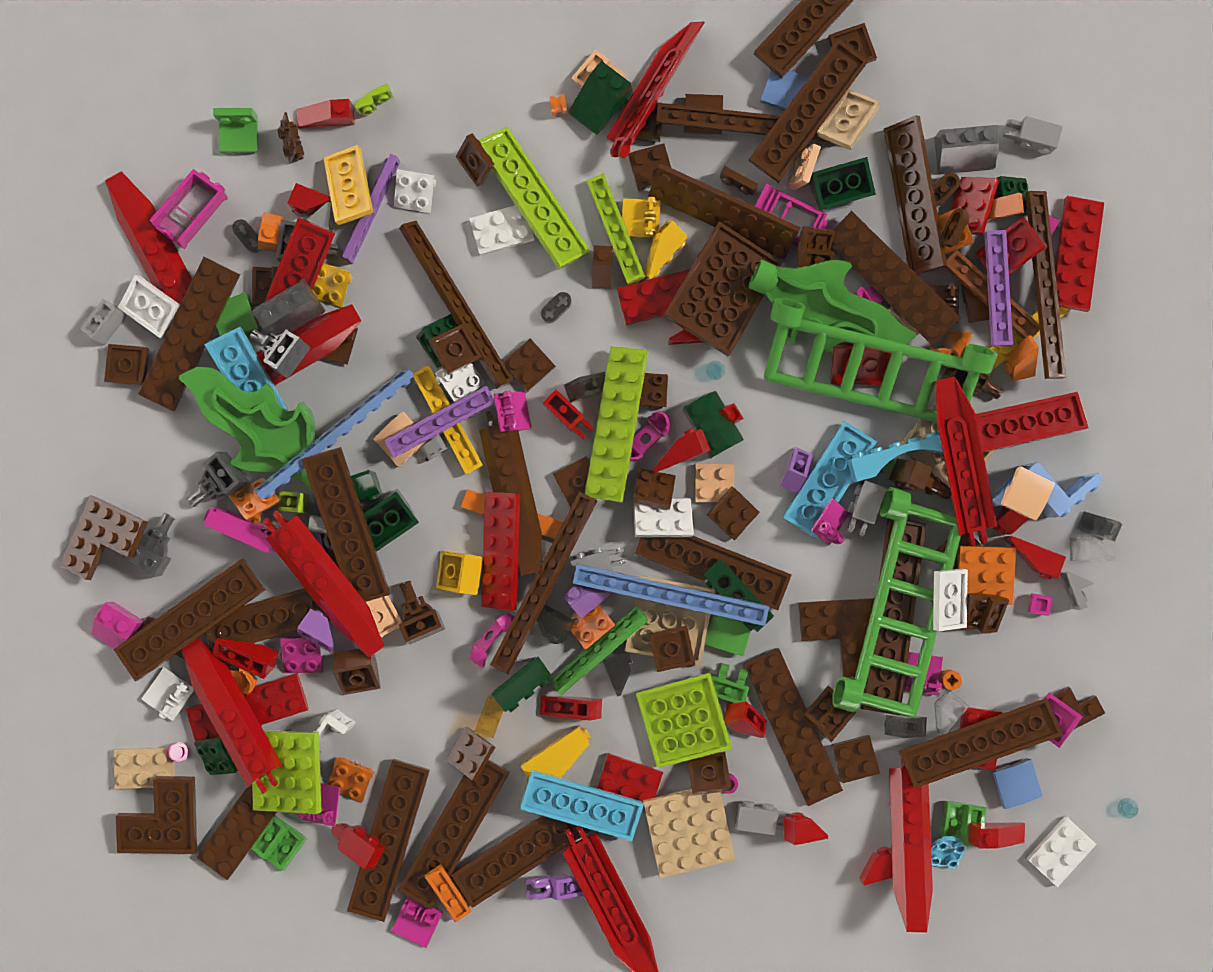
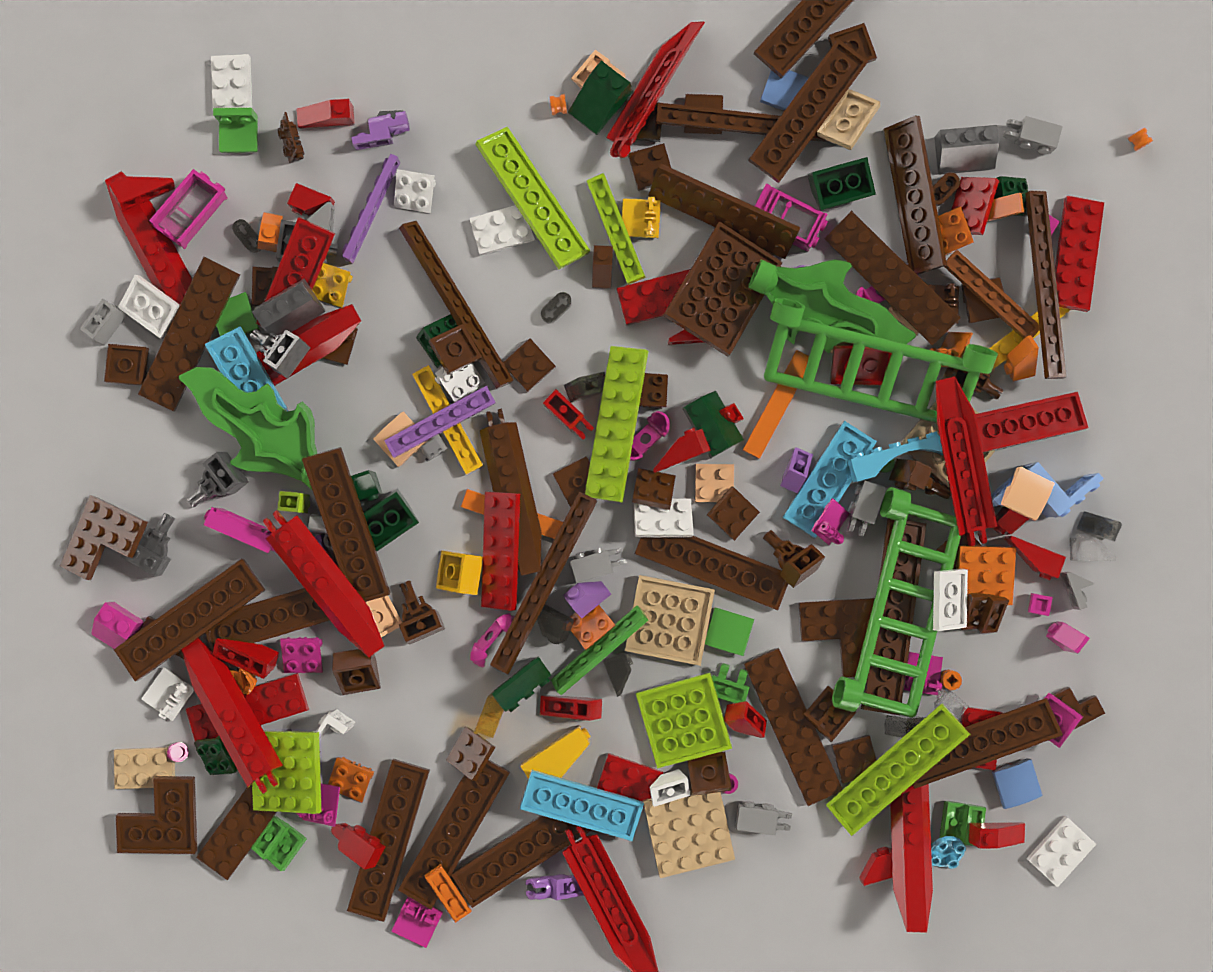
(136, 190): none -> red slope
(231, 81): none -> white plate
(250, 504): orange hinge -> none
(316, 629): medium lavender slope -> none
(329, 438): medium blue plate -> none
(348, 185): yellow plate -> none
(367, 105): lime slope -> none
(381, 129): none -> medium lavender plate
(474, 159): reddish brown plate -> none
(512, 411): dark pink hinge -> none
(664, 244): yellow slope -> none
(669, 788): none -> white slope
(671, 594): medium blue plate -> none
(671, 648): reddish brown plate -> none
(715, 370): clear light blue plate -> none
(720, 569): dark green brick -> none
(733, 178): reddish brown plate -> none
(775, 408): none -> orange tile
(793, 559): none -> reddish brown brick
(802, 830): red slope -> none
(804, 167): light nougat plate -> none
(815, 245): reddish brown slope -> none
(897, 769): none -> lime plate
(954, 227): reddish brown plate -> none
(998, 288): medium lavender plate -> none
(1021, 245): red plate -> none
(1067, 637): none -> dark pink slope
(1128, 808): clear light blue plate -> none
(1140, 139): none -> orange wheel

